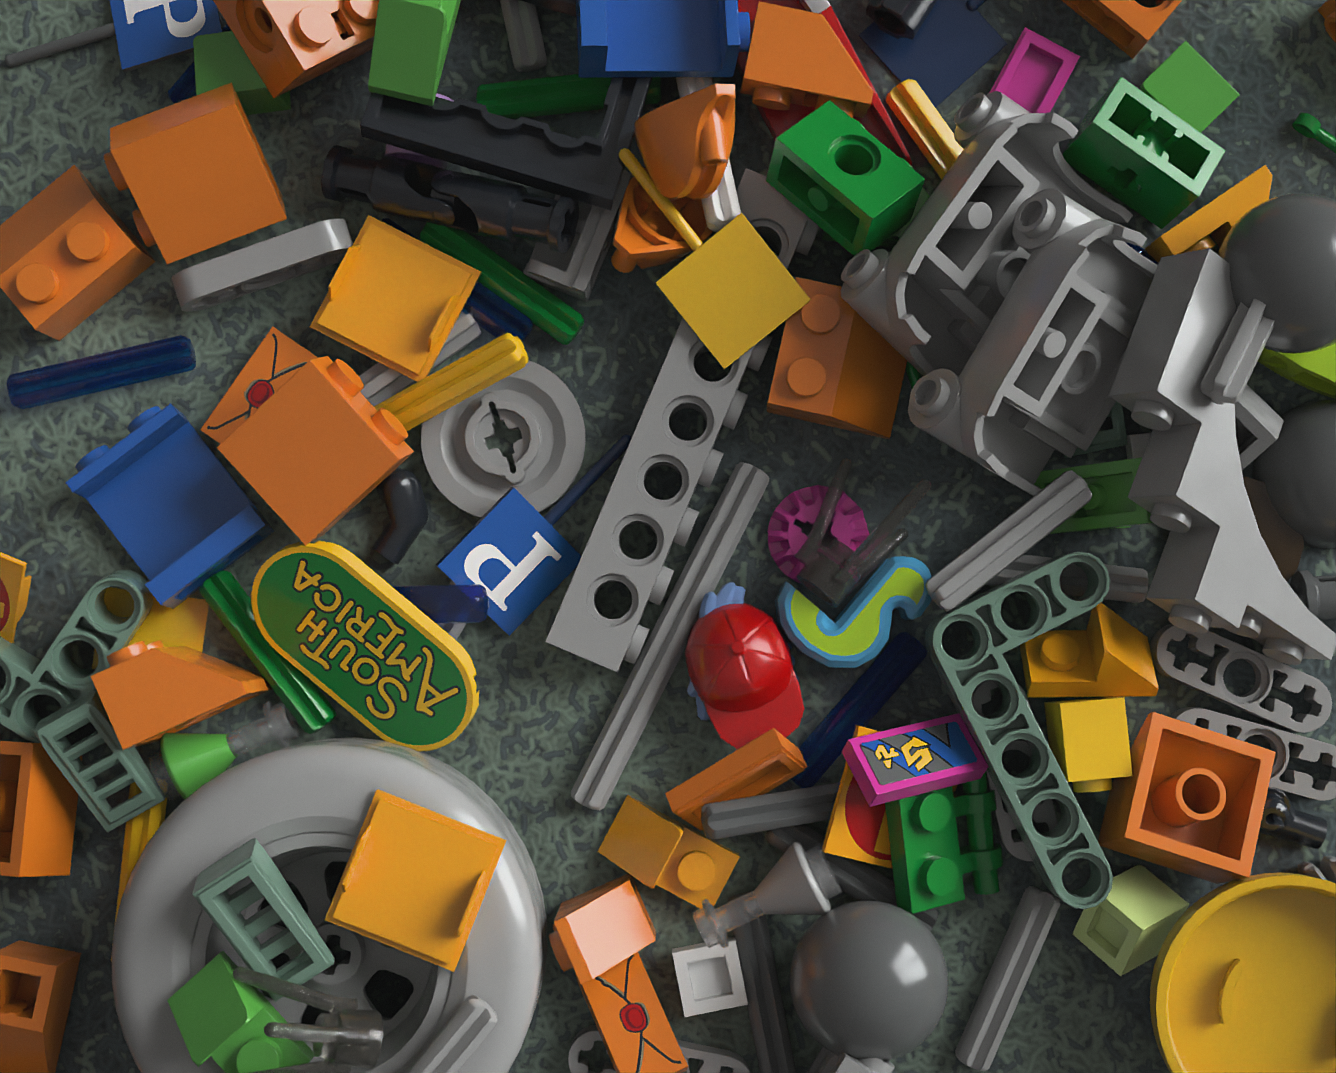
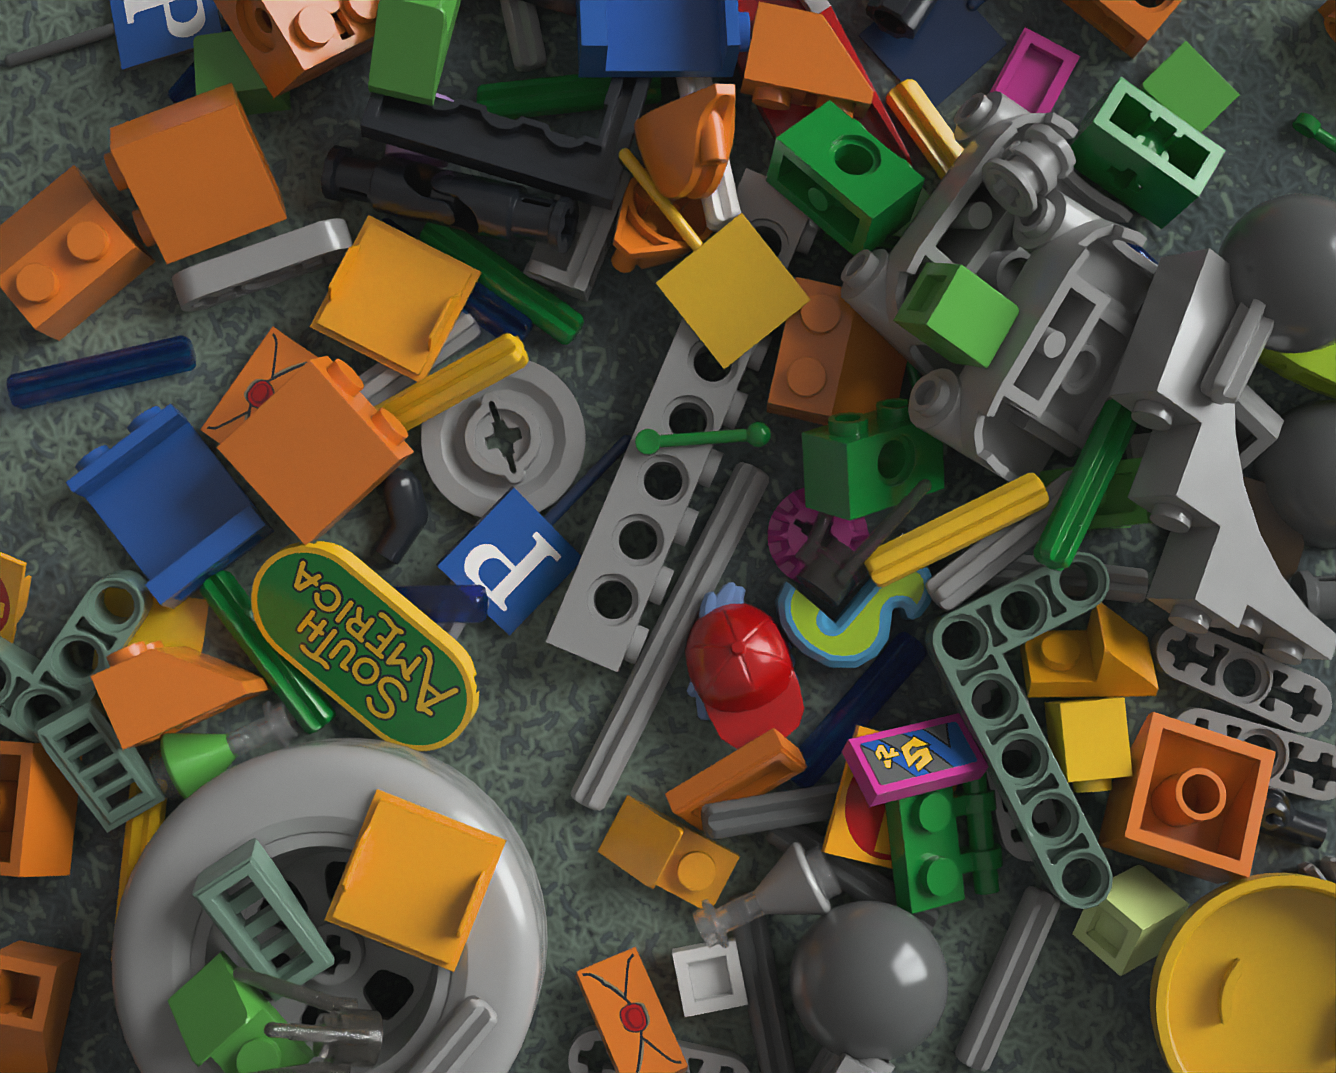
(601, 928): slope -> none
(649, 441): none -> green hinge
(868, 461): none -> green brick
(957, 314): none -> bright green panel
(957, 529): none -> yellow axle
(1028, 169): none -> light grey bush
(1085, 487): none -> green axle
(1214, 218): light orange slope -> none

